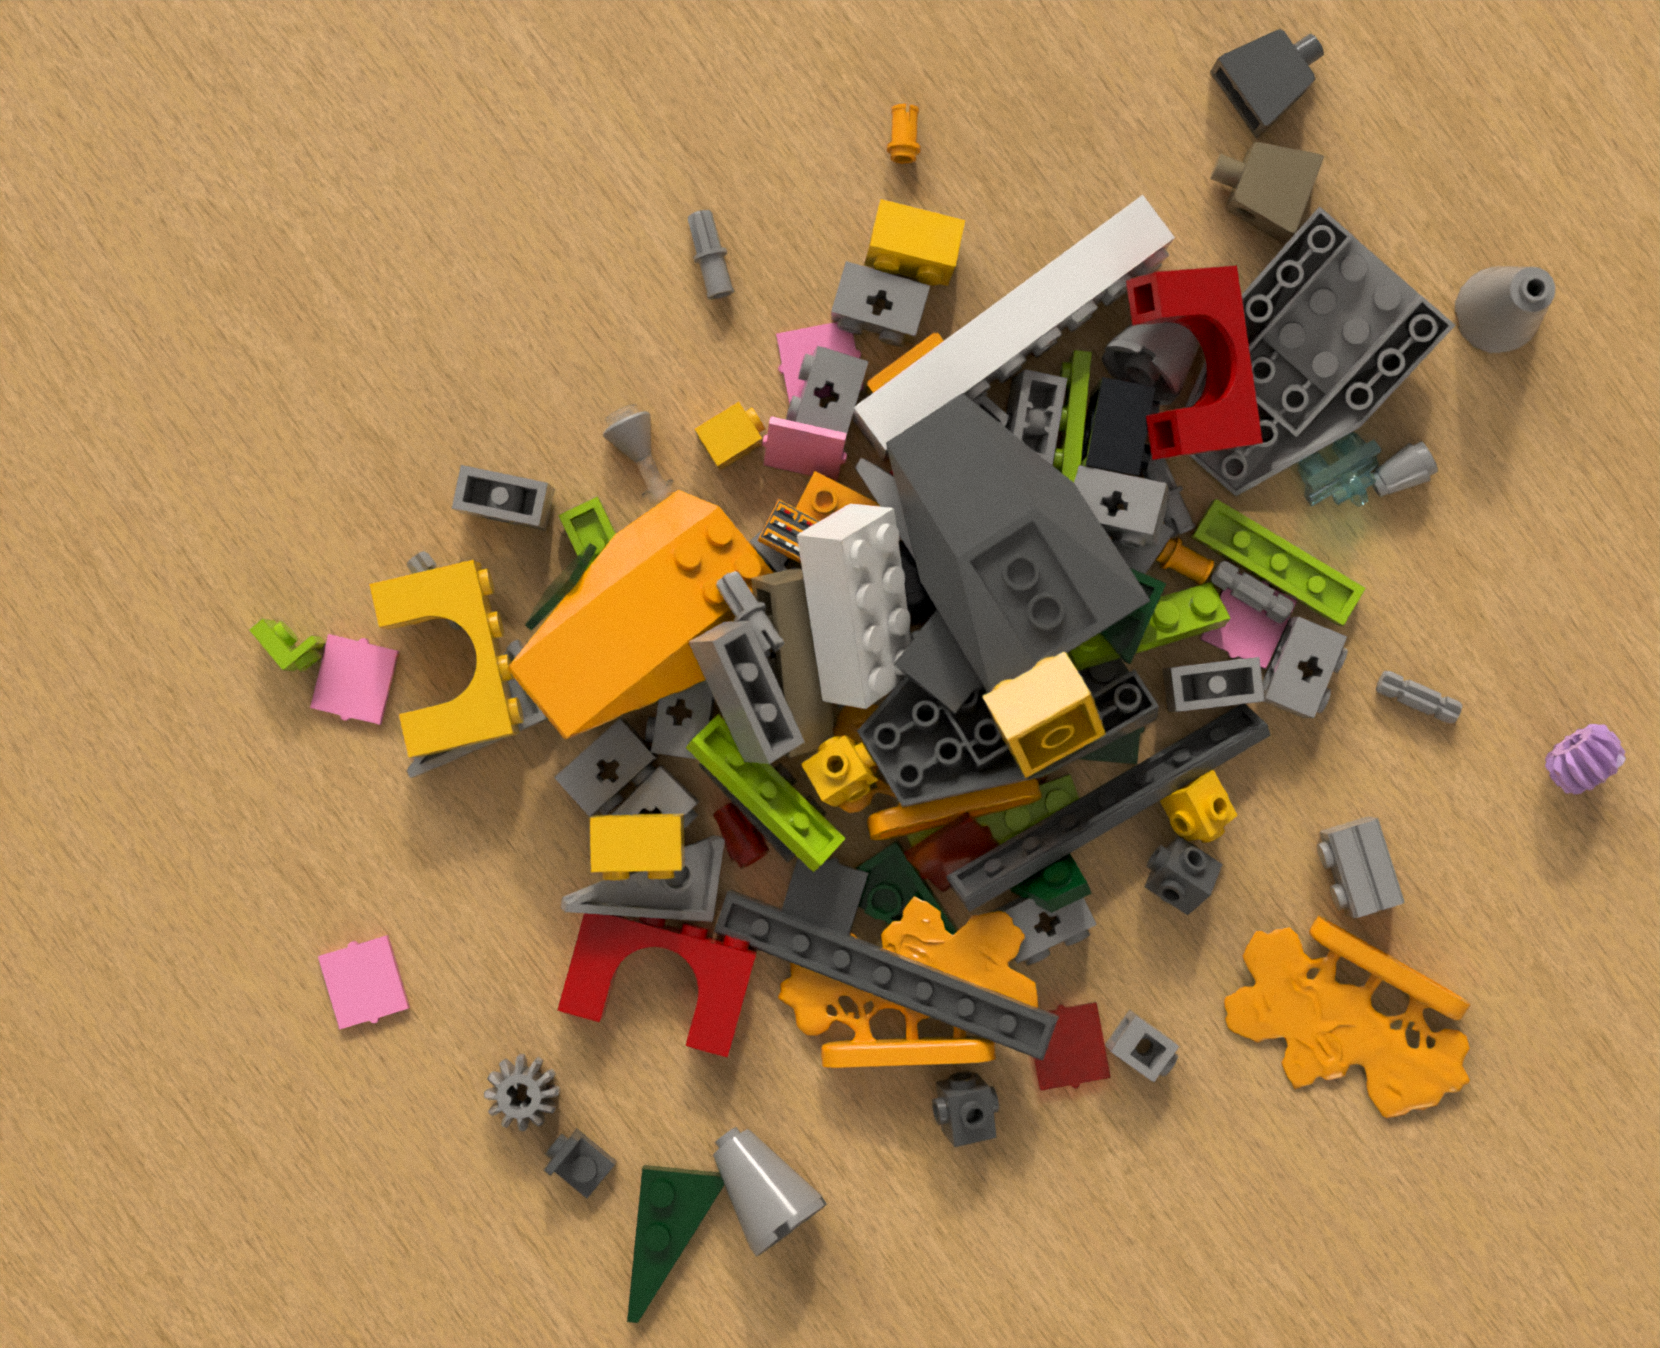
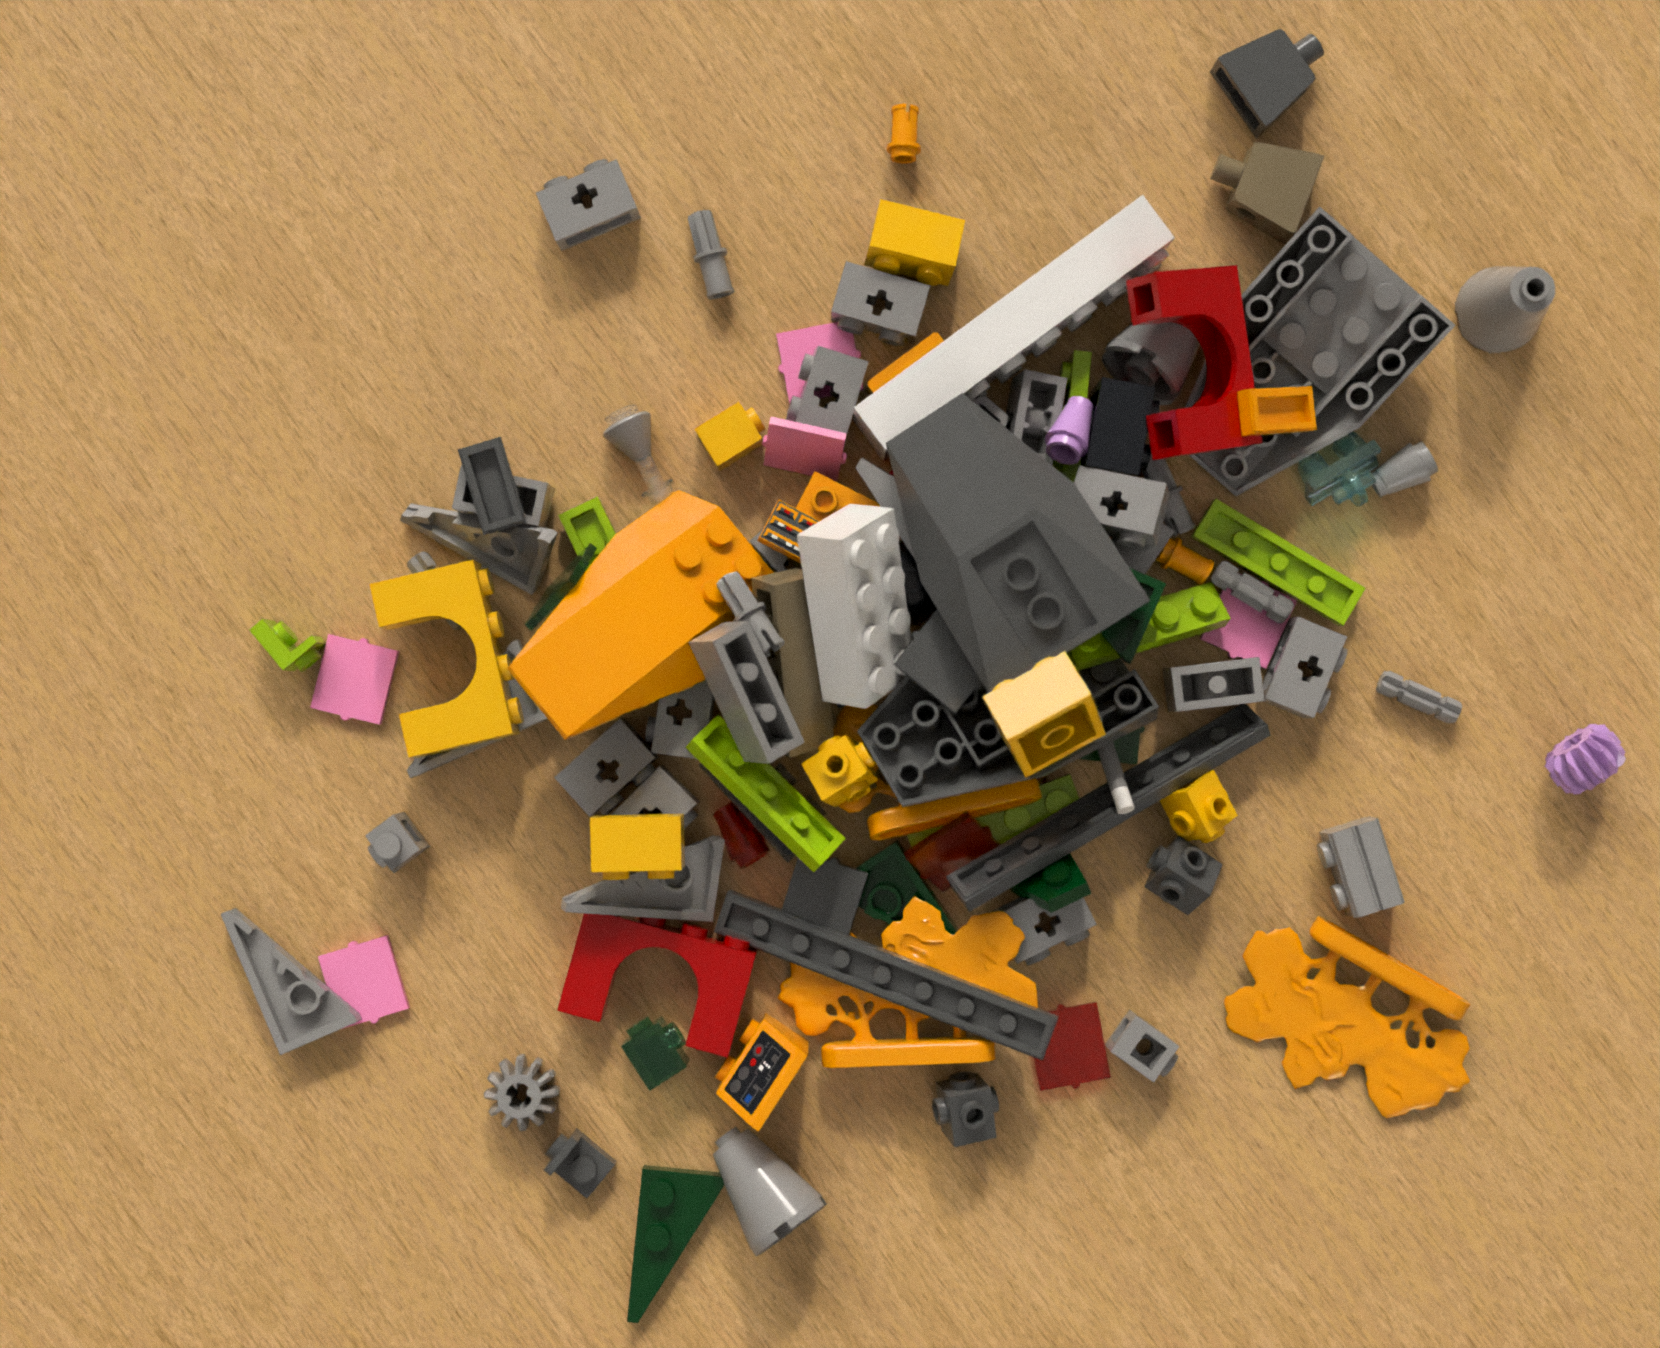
(289, 995): none -> light grey wing
(396, 842): none -> light grey brick
(492, 486): none -> dark grey tile
(513, 553): none -> light grey wing
(610, 198): none -> light grey brick
(655, 1050): none -> clear green brick
(761, 1069): none -> slope
(1070, 433): none -> lavender cone
(1116, 779): none -> light grey bar
(1276, 410): none -> light orange tile

